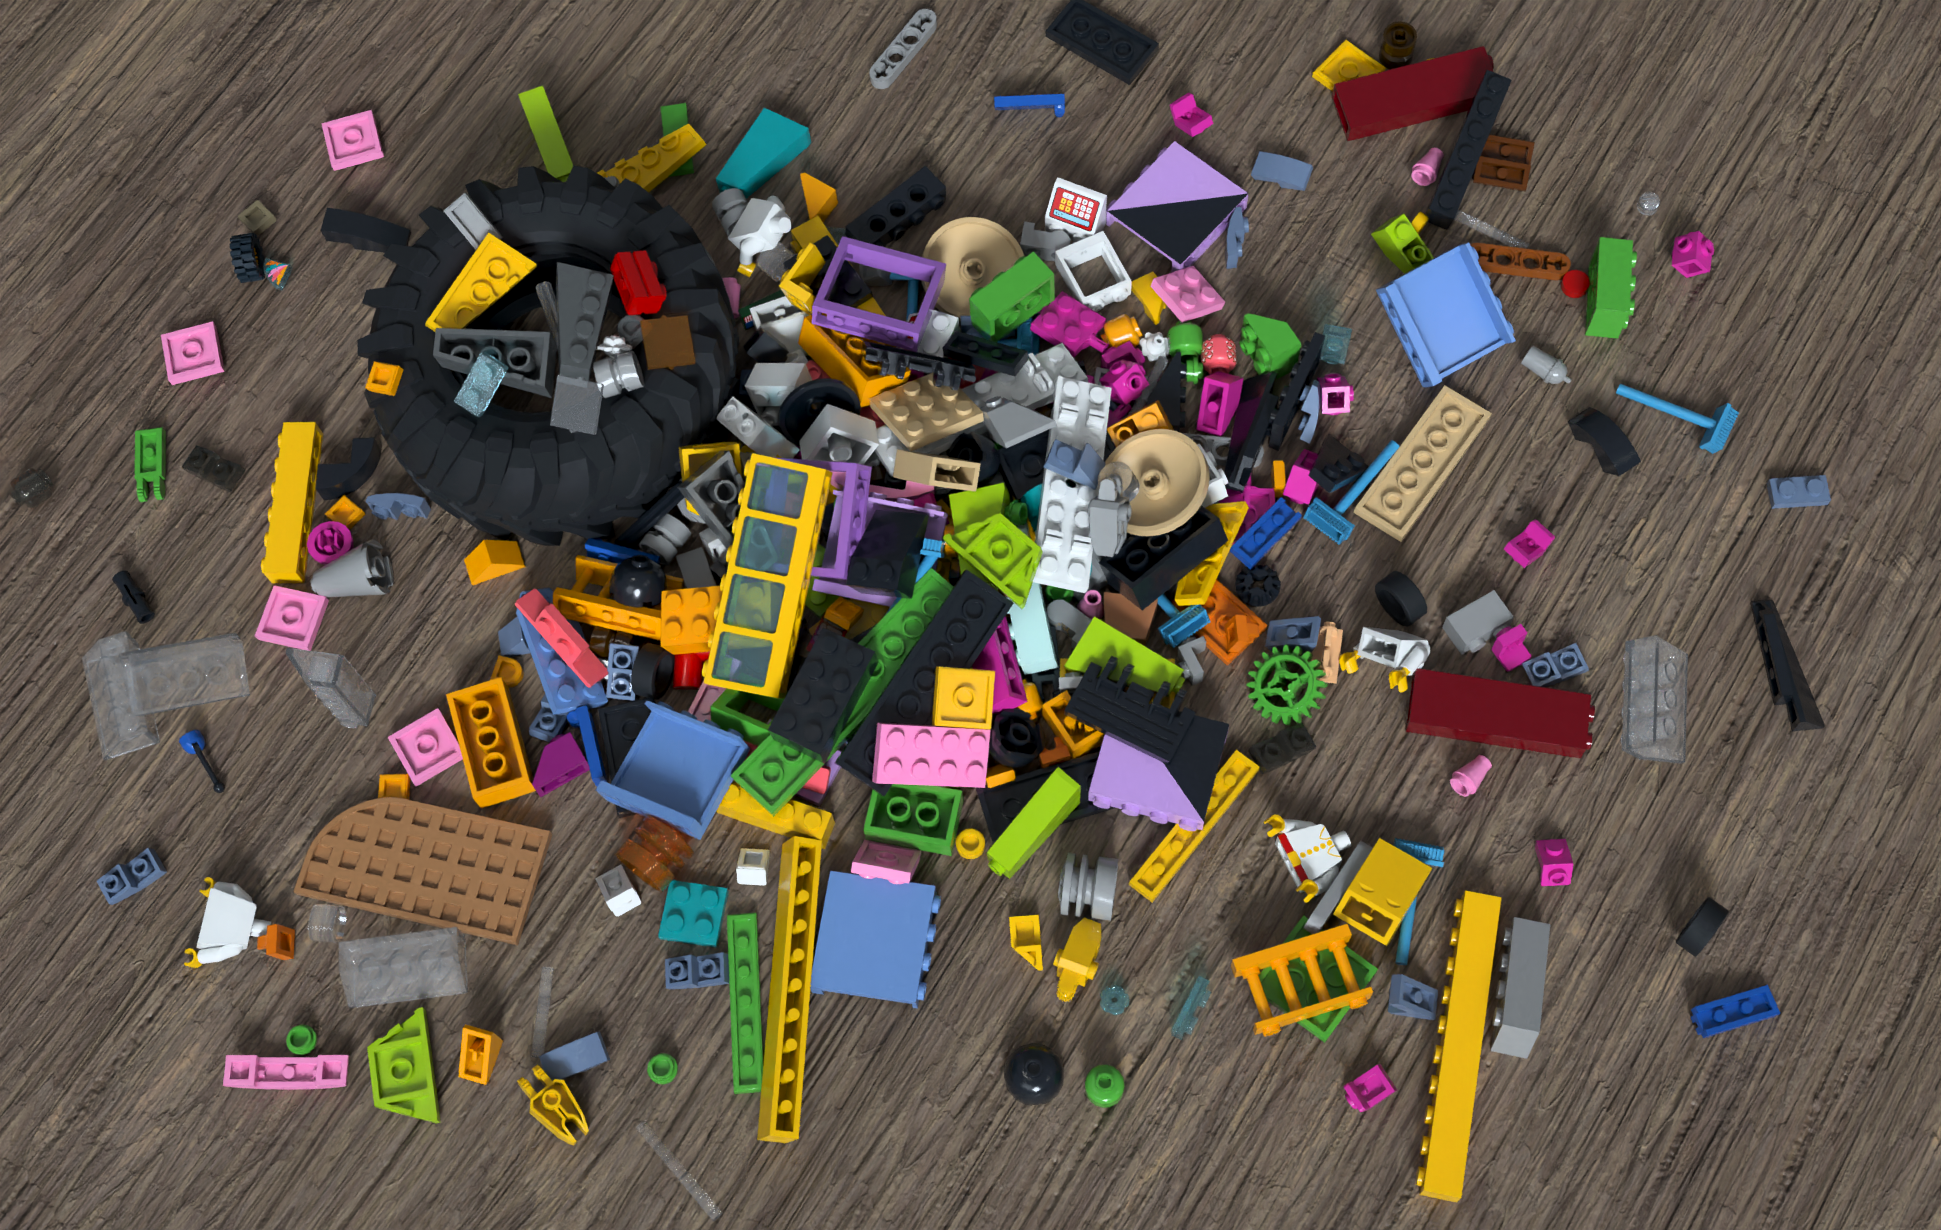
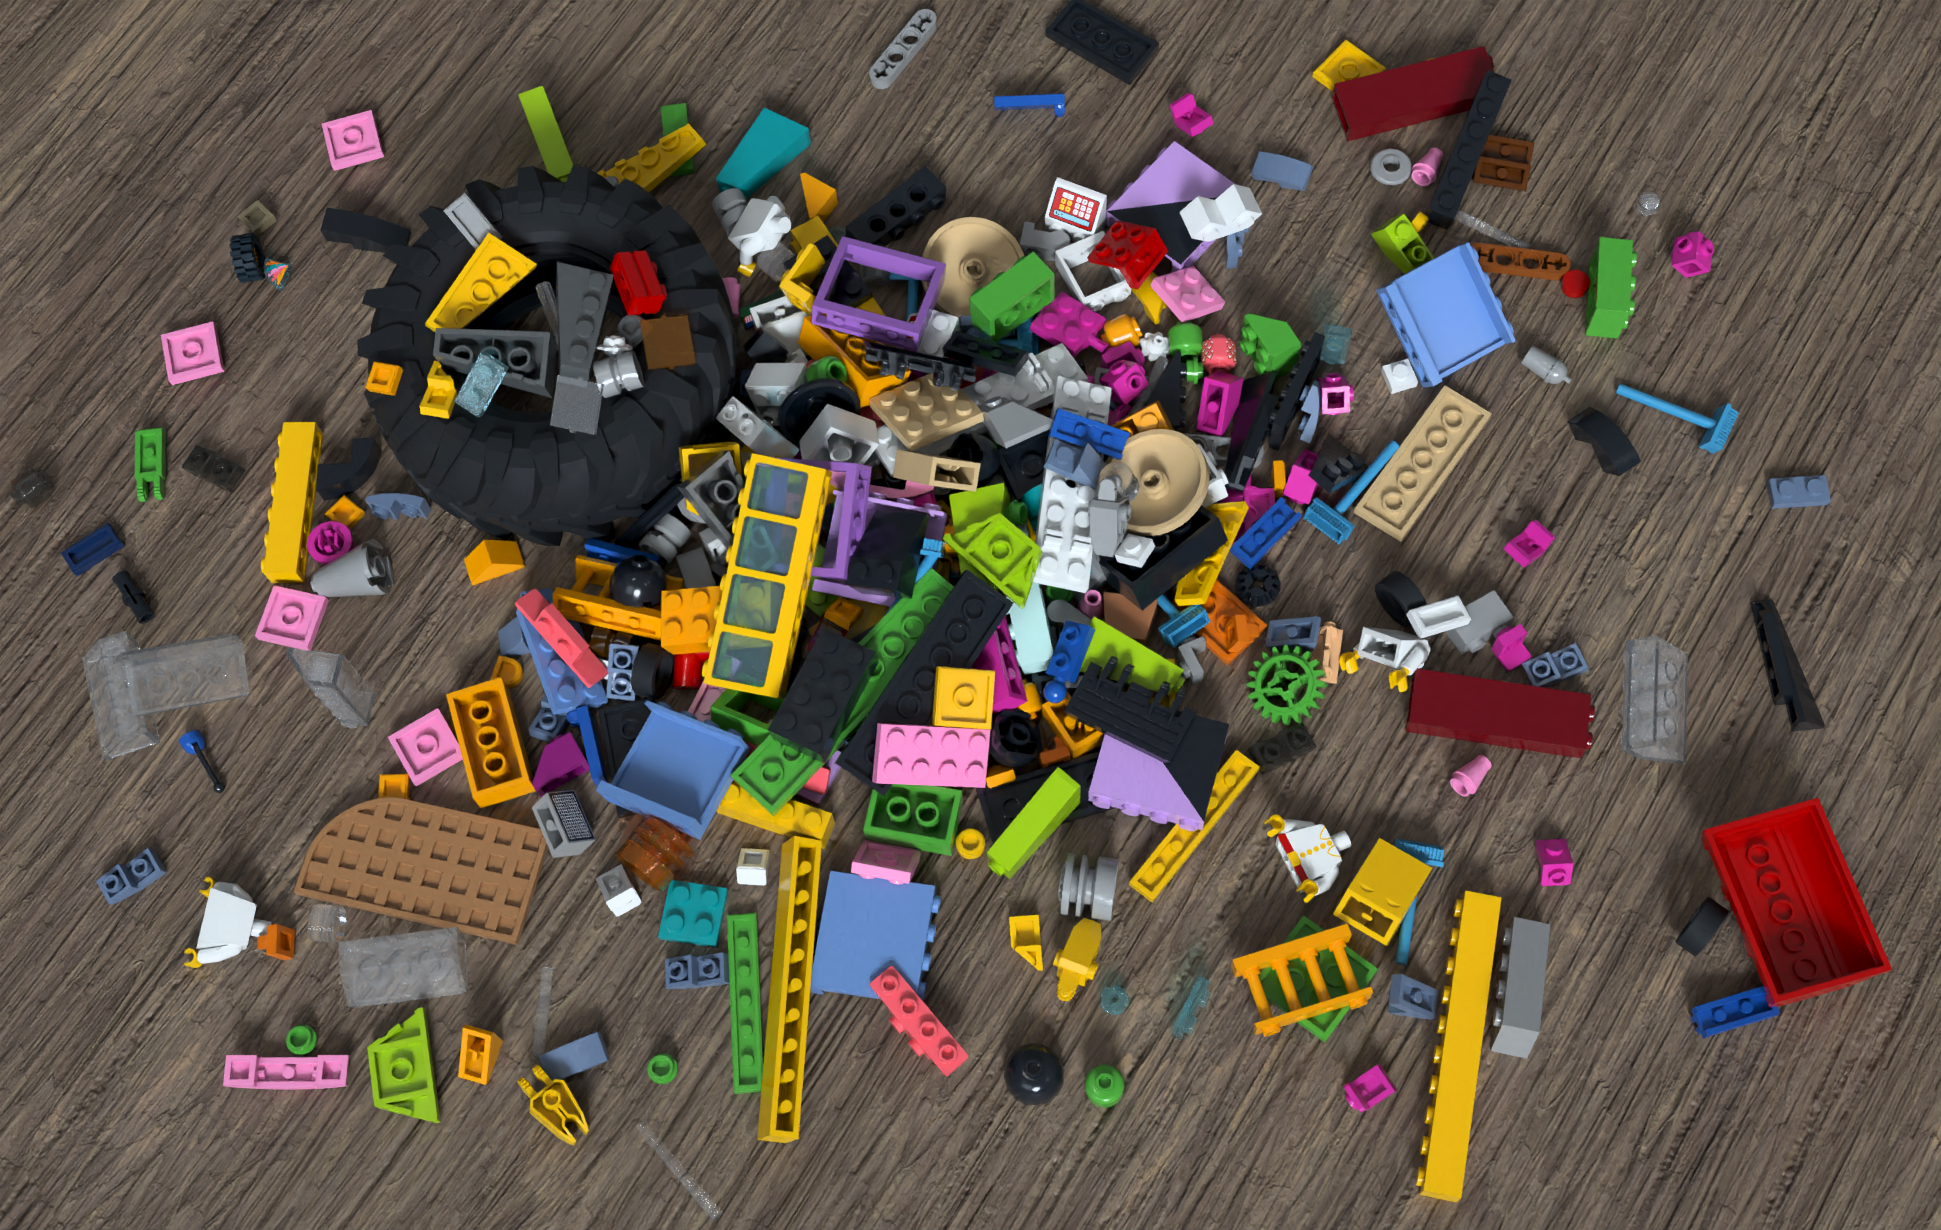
(92, 549): none -> dark blue tile
(440, 393): none -> yellow slope
(563, 823): none -> brick
(827, 367): none -> bright green head
(918, 1022): none -> coral bracket
(1067, 659): none -> blue plate
(1081, 430): none -> blue hinge
(1130, 249): none -> red bracket
(1134, 550): none -> white plate
(1225, 215): none -> white brick
(1337, 889): light grey beam -> none
(1393, 157): none -> light grey piece
(1397, 45): dark brown wheel -> none
(1399, 376): none -> white plate
(1438, 617): none -> white tile
(1795, 902): none -> red container

